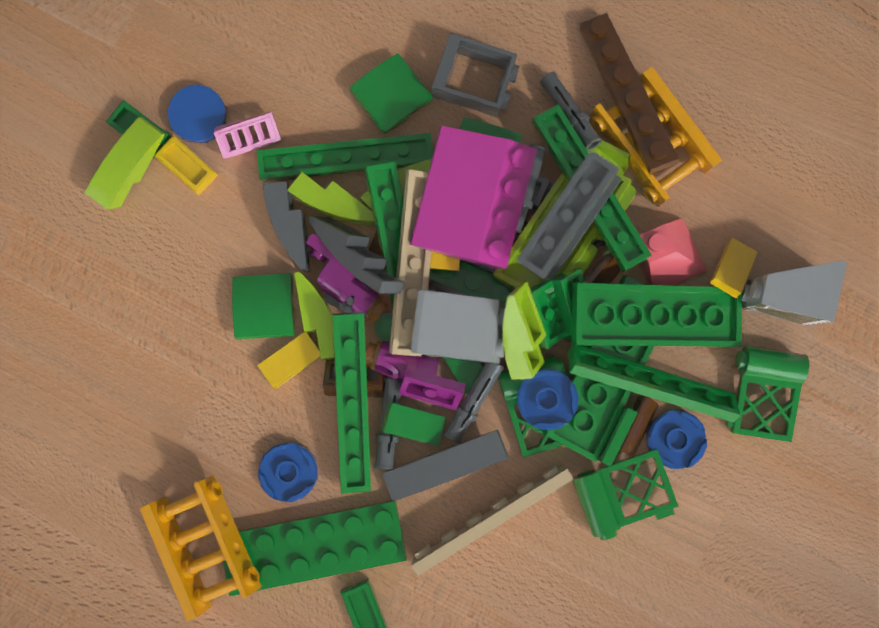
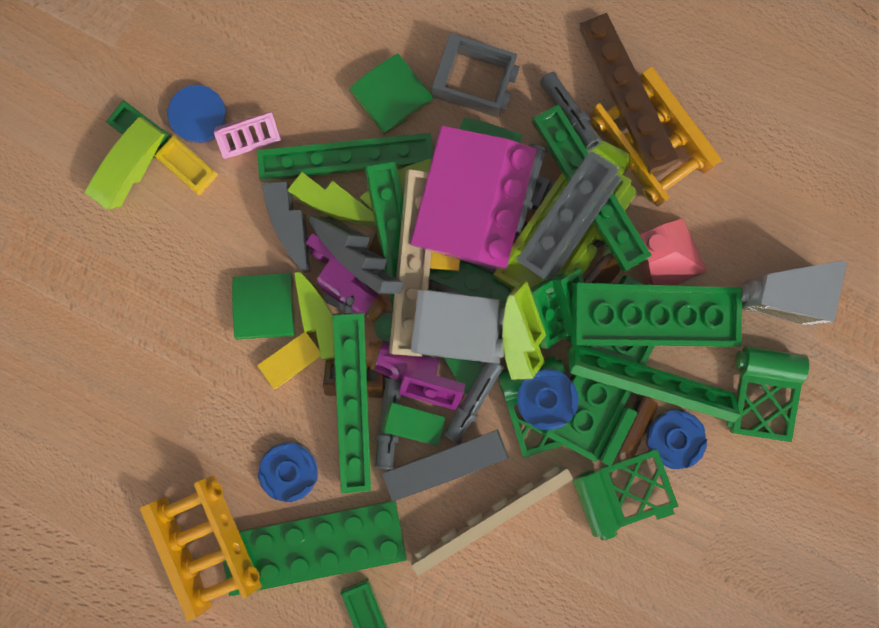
(733, 267): yellow tile -> none

